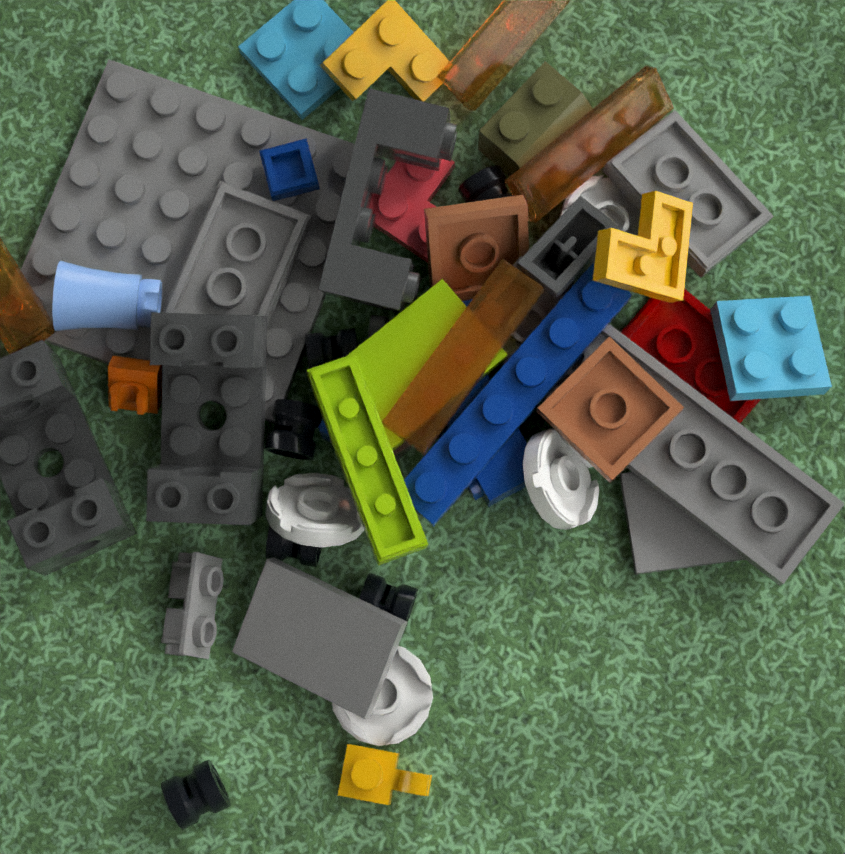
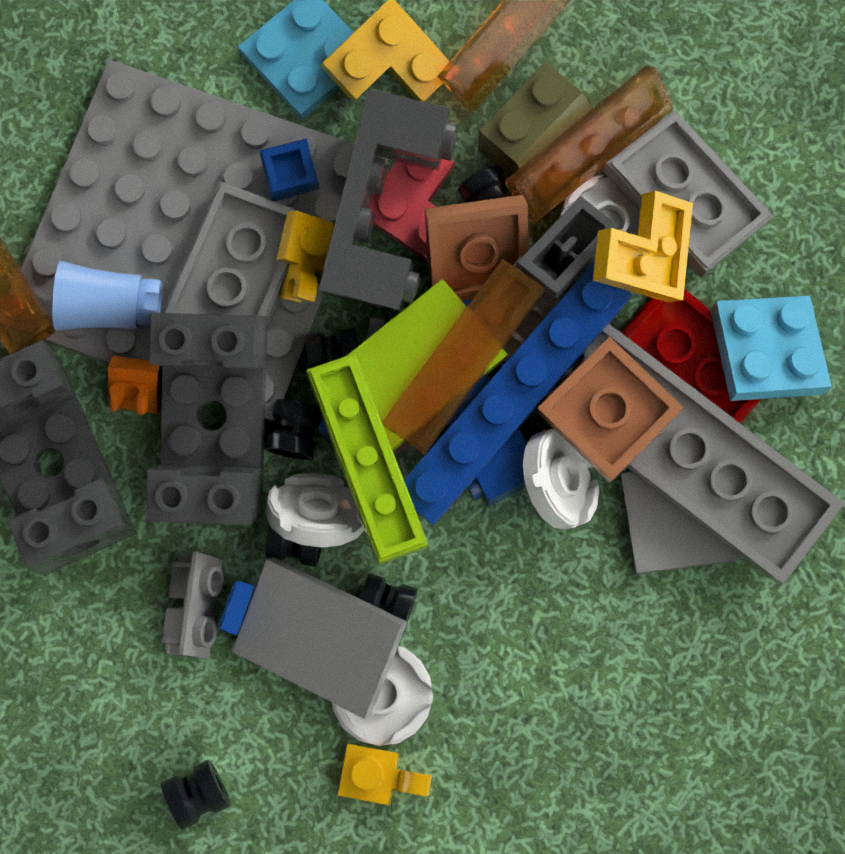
(235, 607): none -> blue tile
(305, 249): none -> yellow plate

